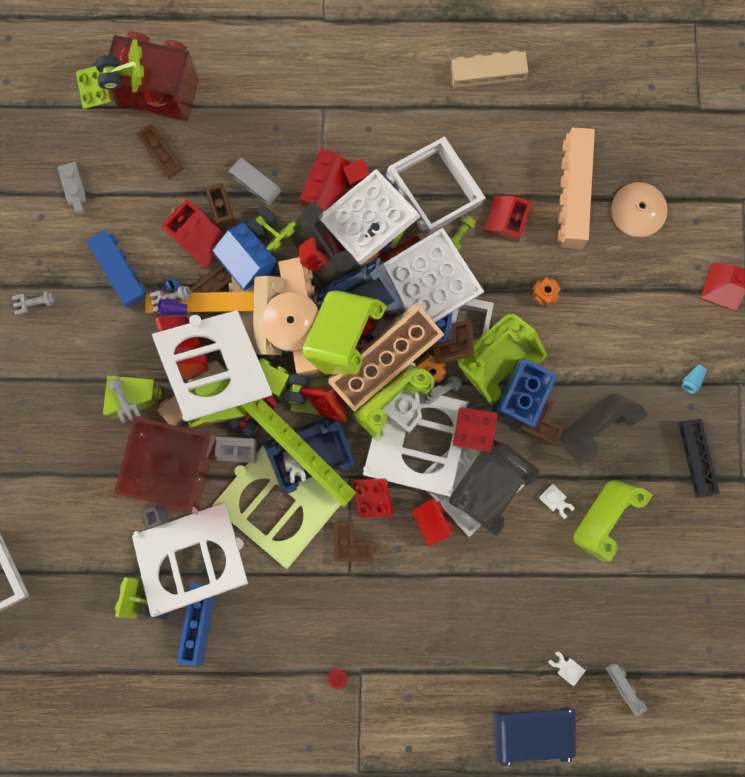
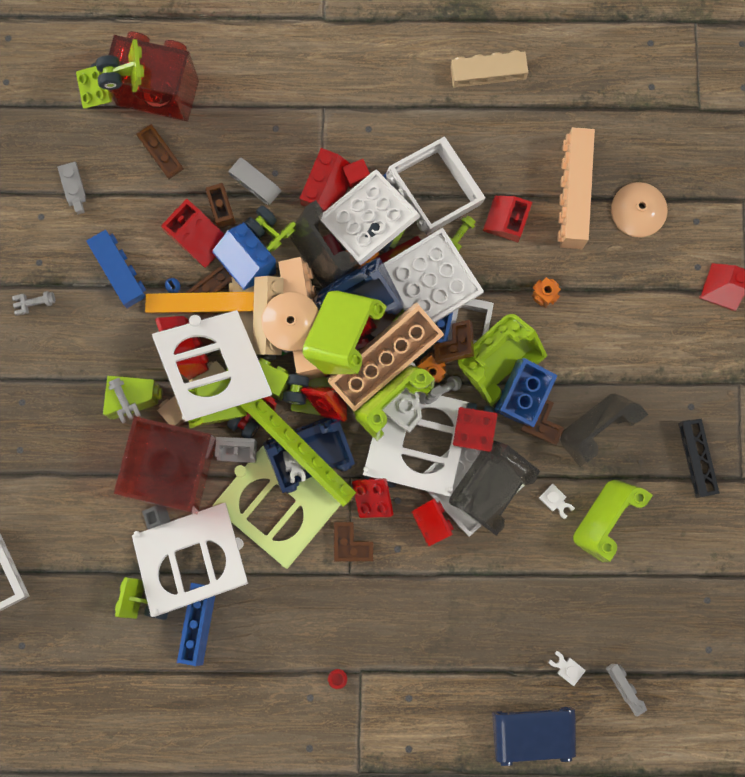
(170, 307): dark purple cone -> none
(183, 293): light grey hinge -> none
(310, 256): red panel -> none
(694, 379): medium azure cone -> none

